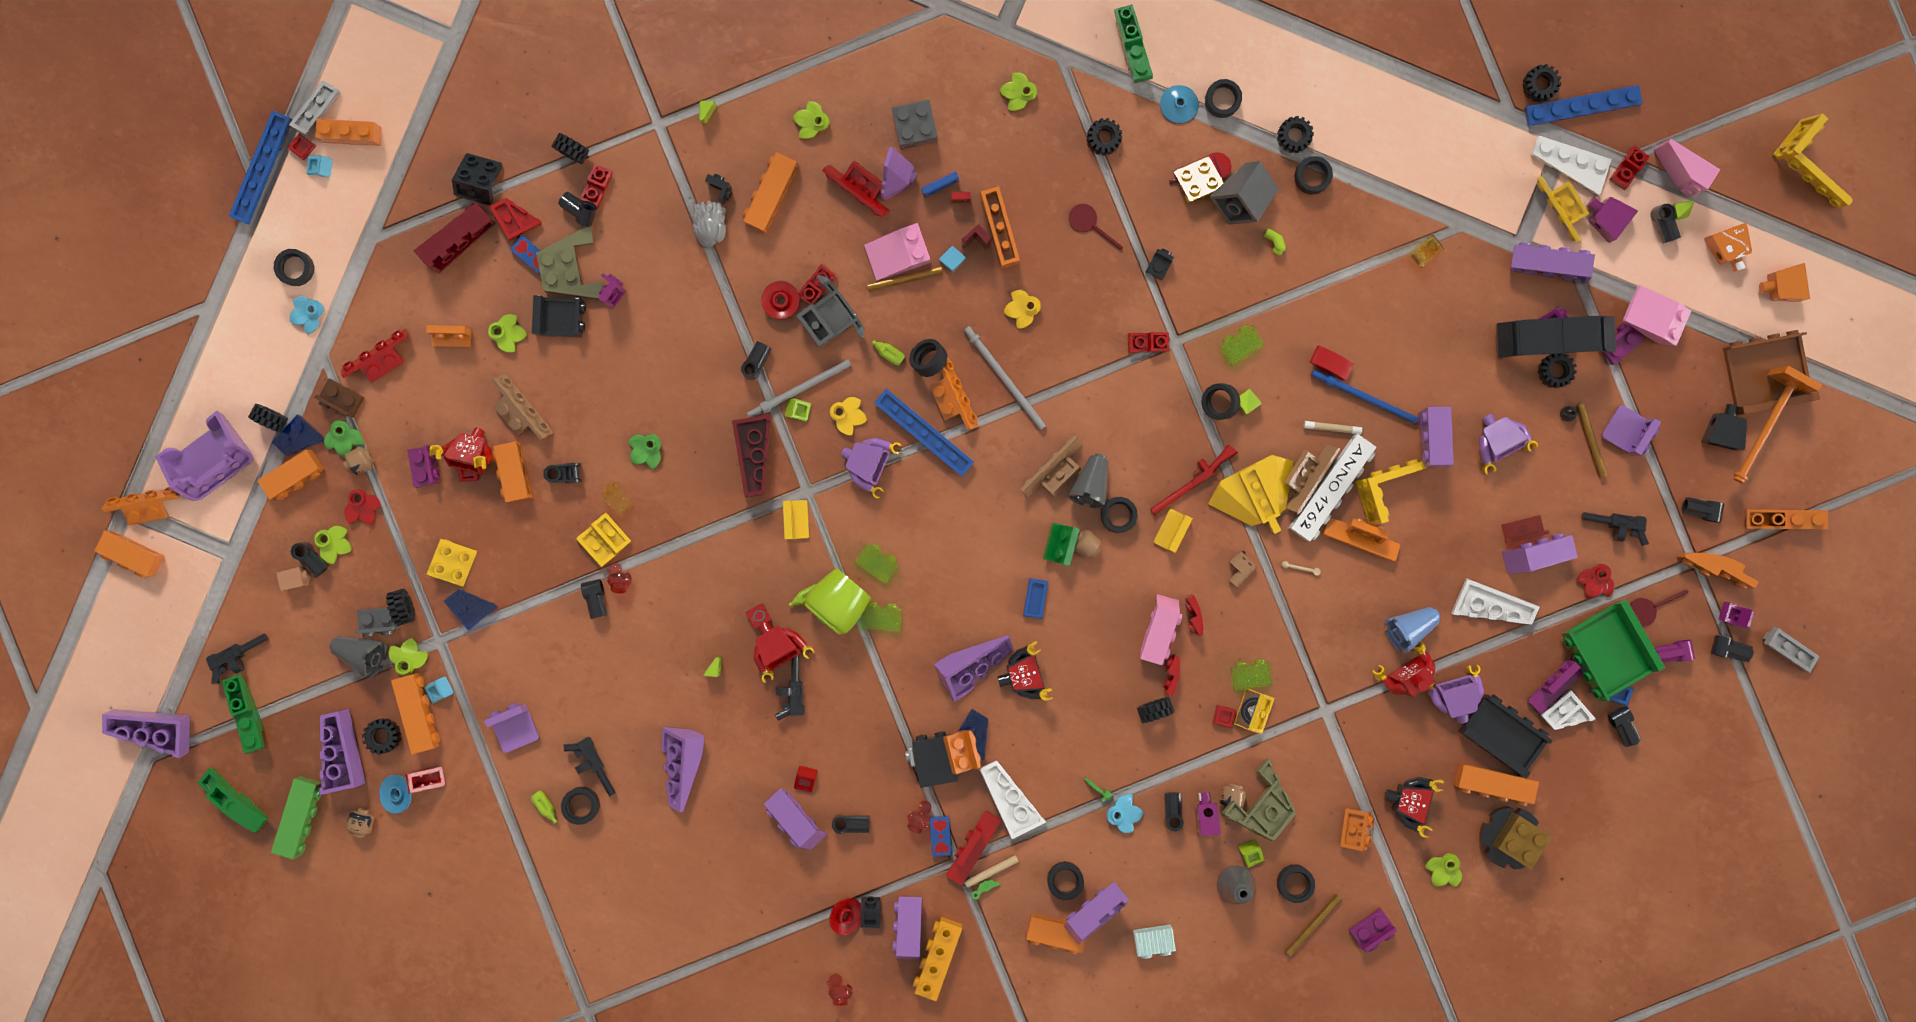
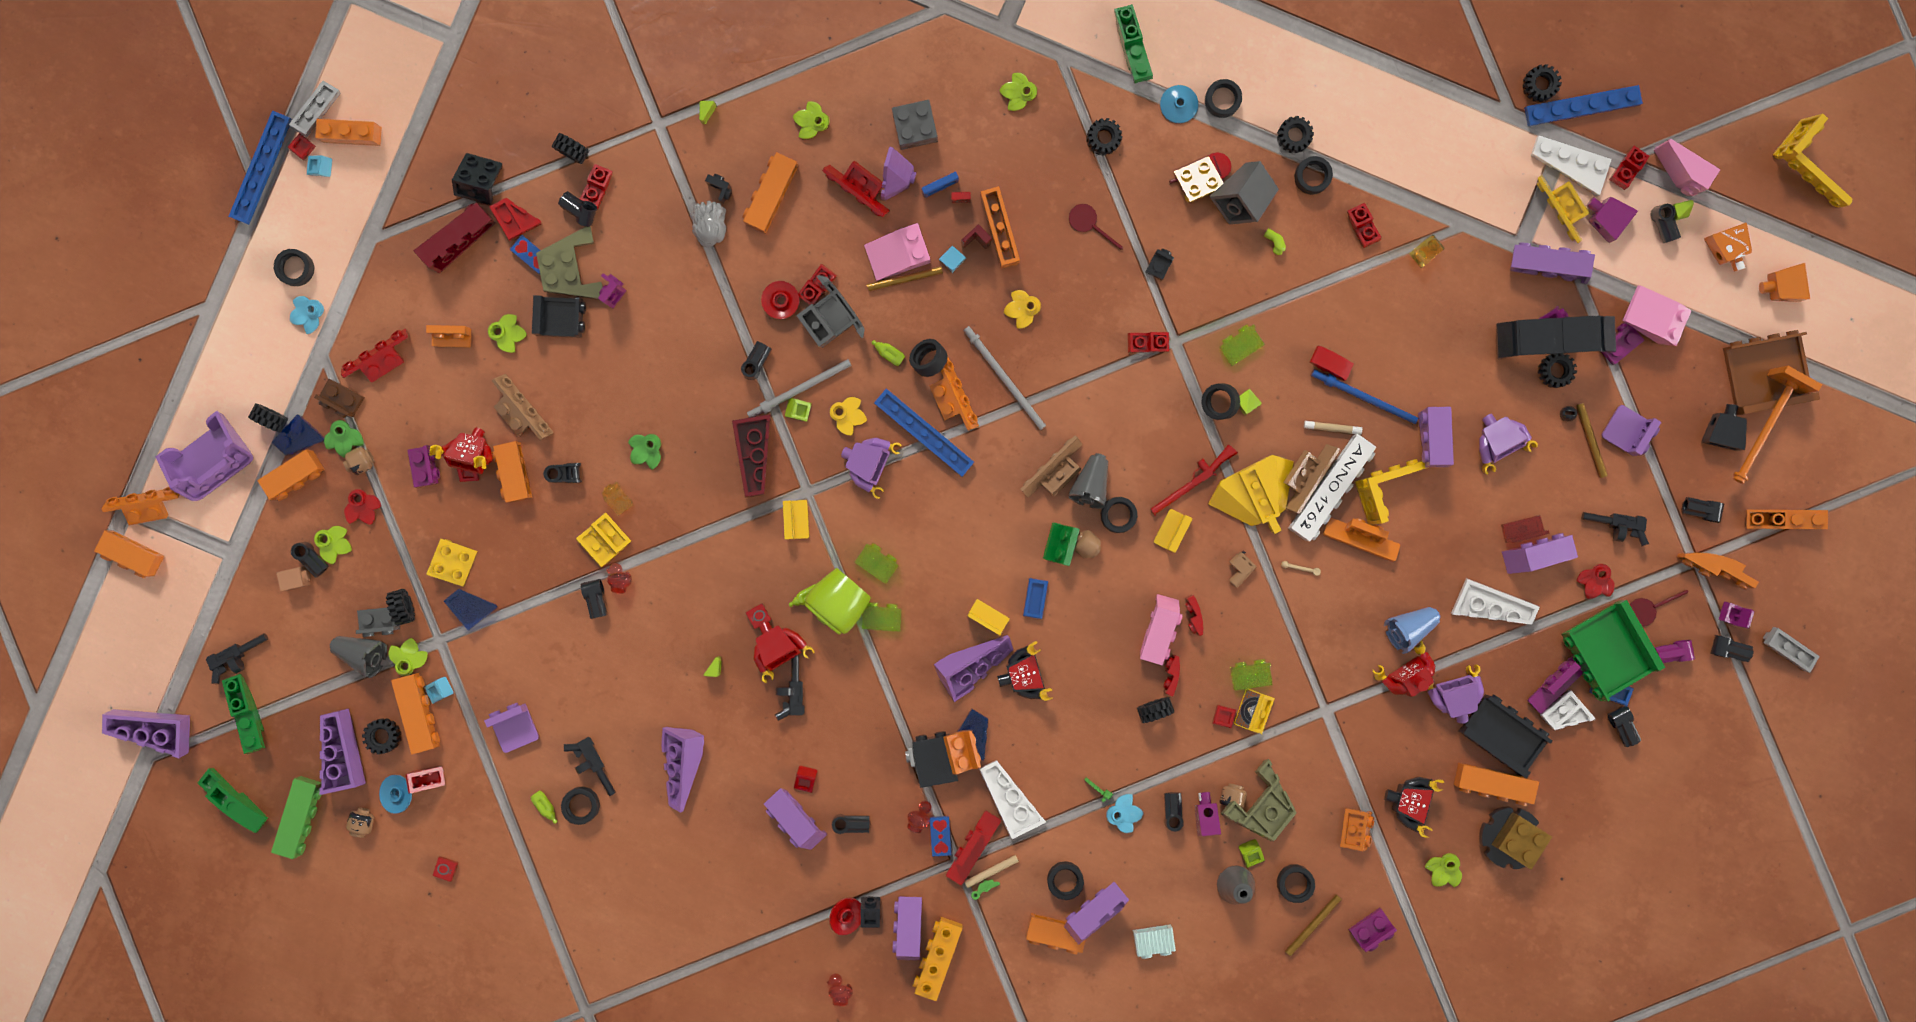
(445, 869): none -> red tile
(988, 617): none -> yellow panel
(1363, 225): none -> red slope

